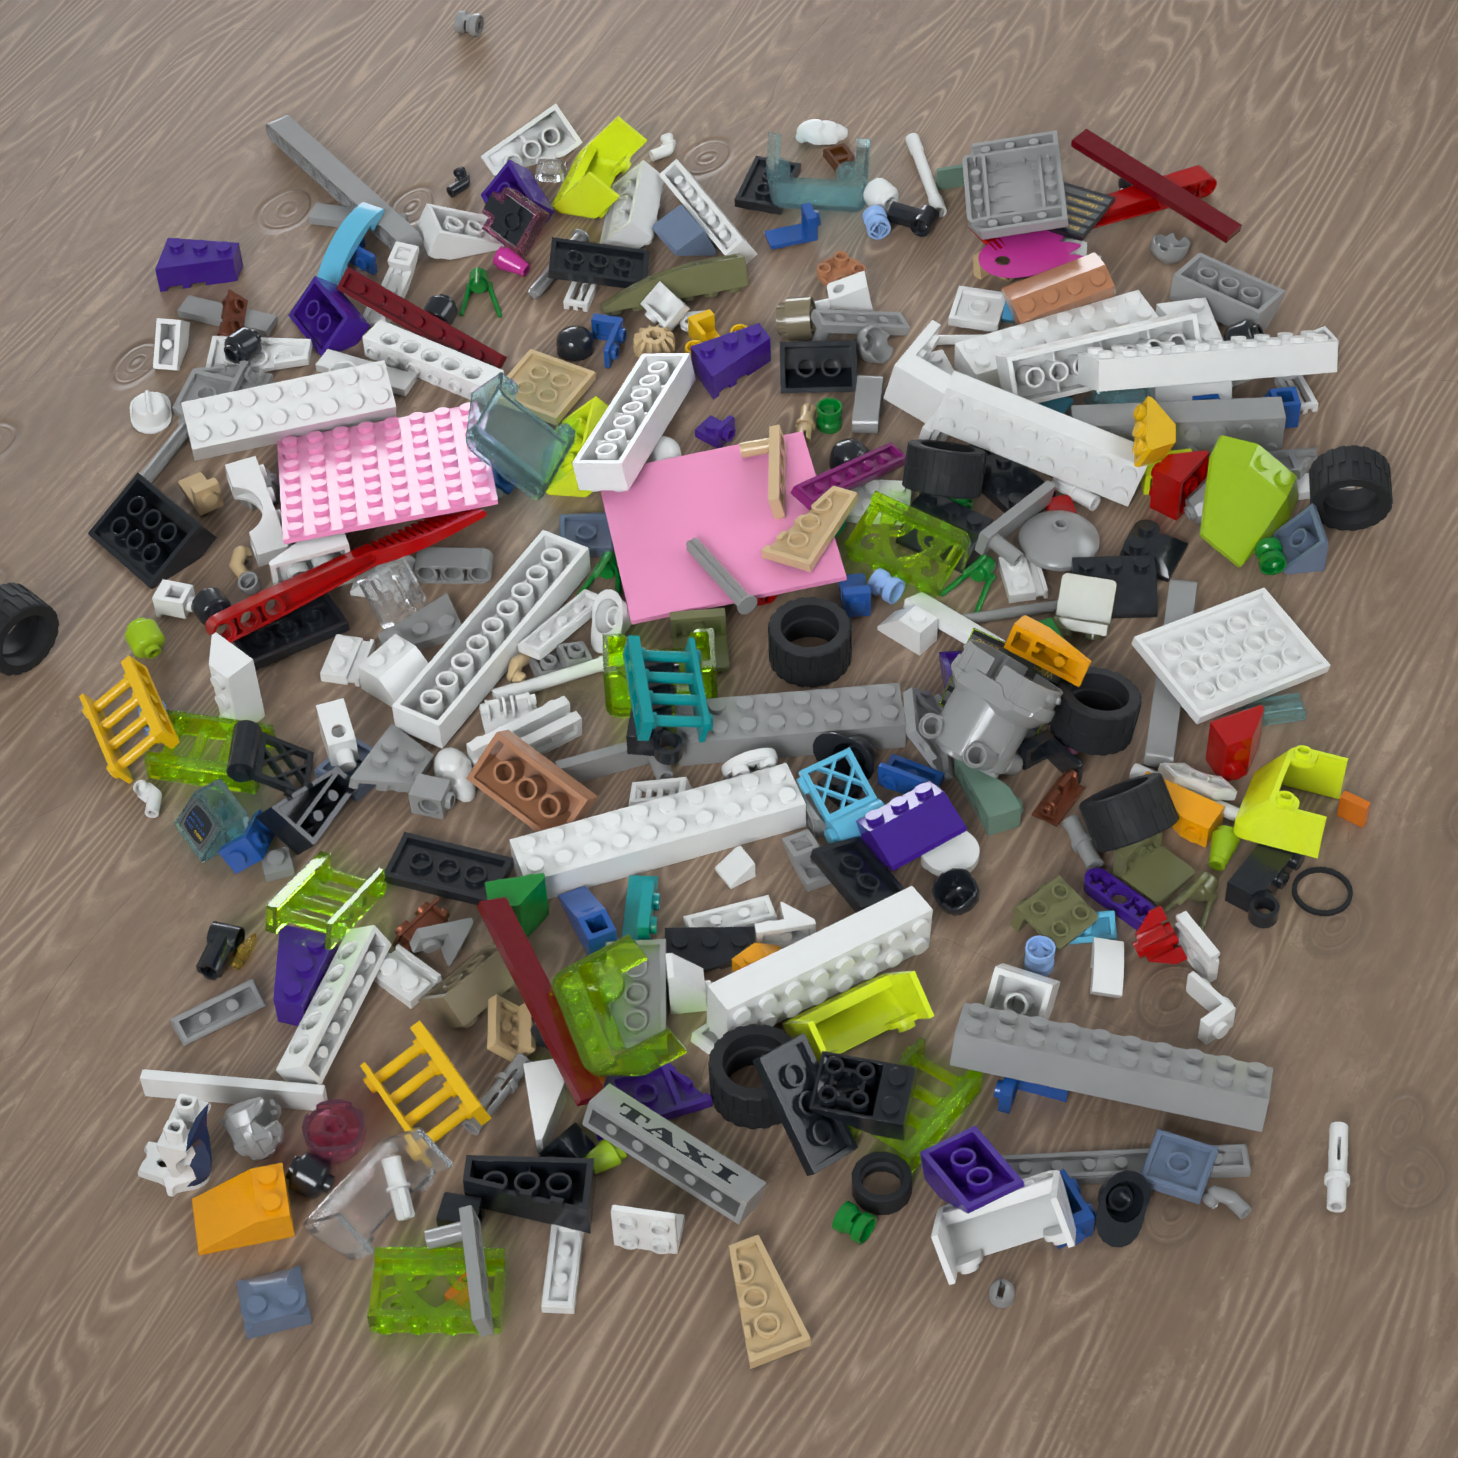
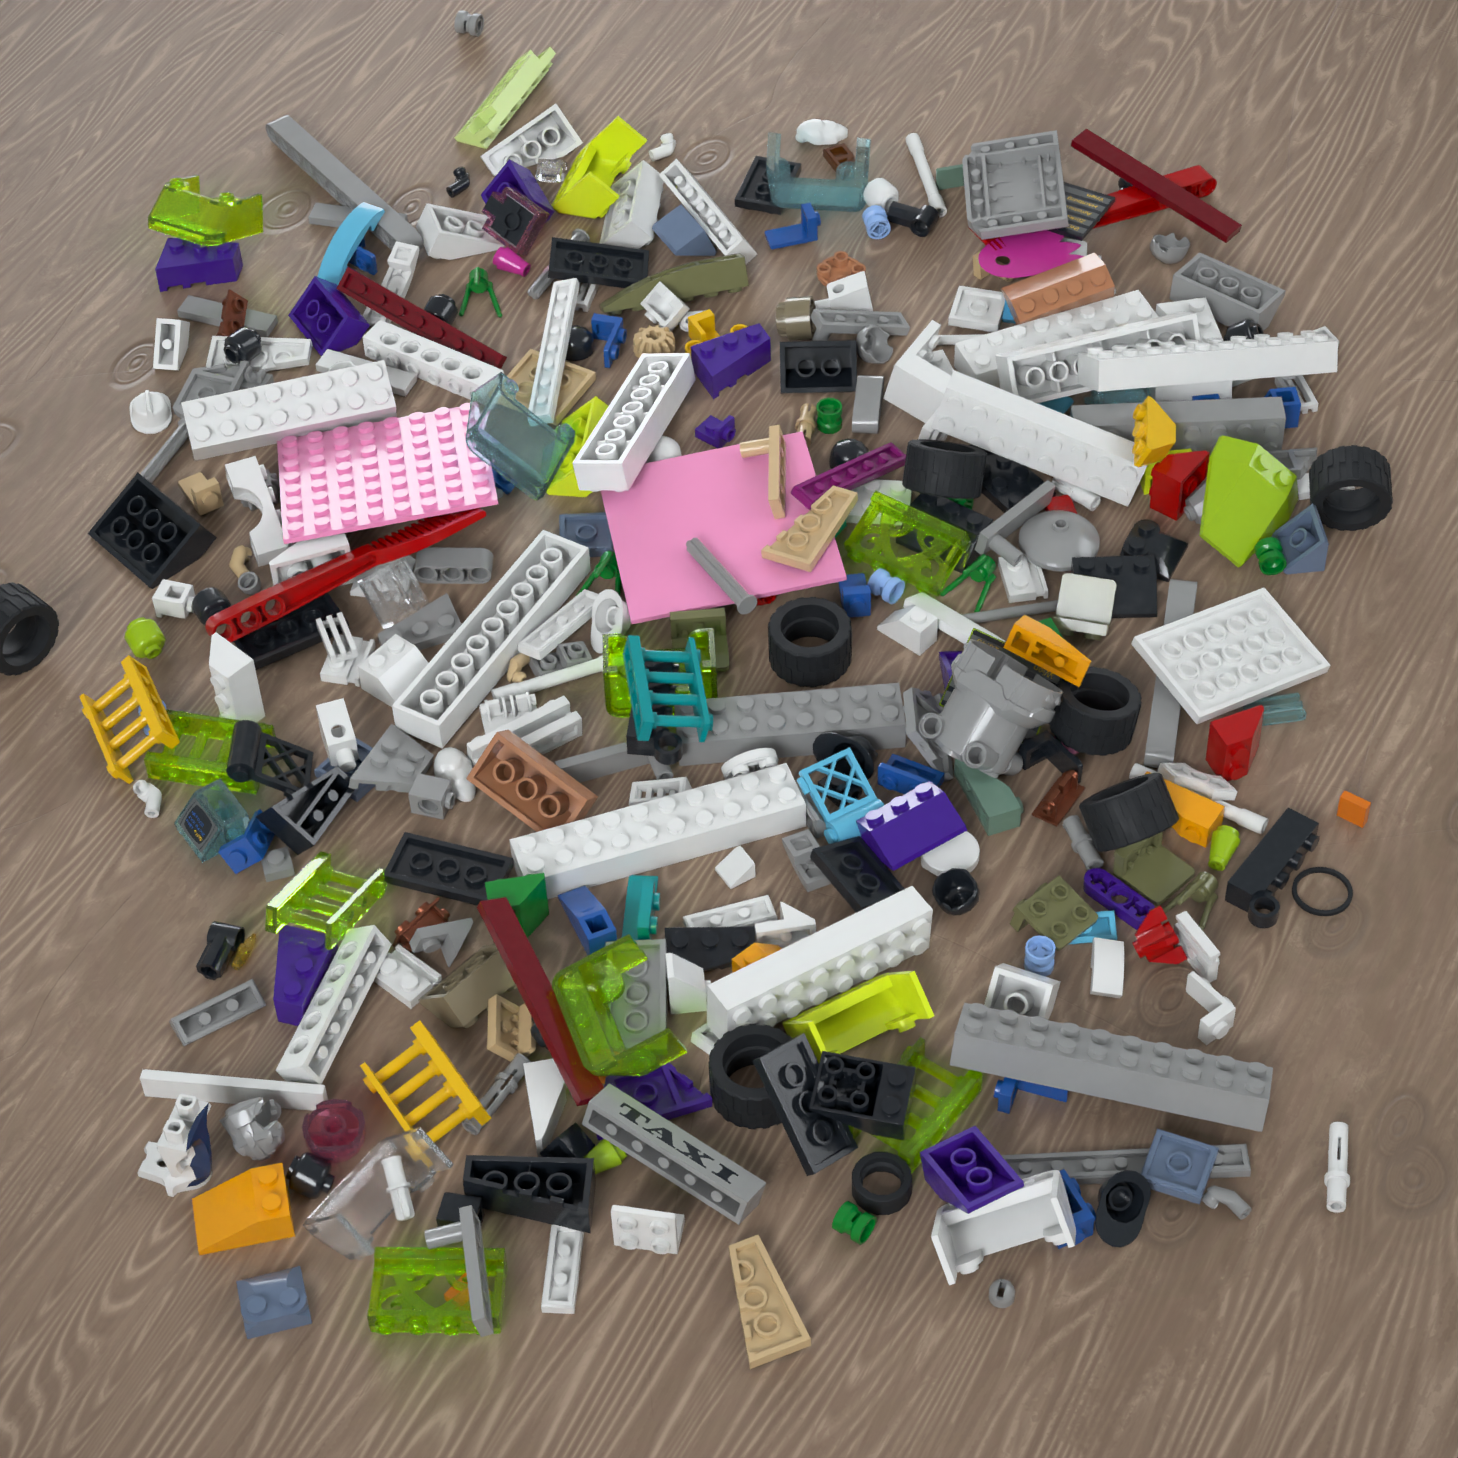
(202, 219): none -> clear neon green windscreen
(332, 622): none -> white tile
(505, 99): none -> yellowish green slope
(554, 349): none -> white tile
(1274, 815): neon yellow windscreen -> none

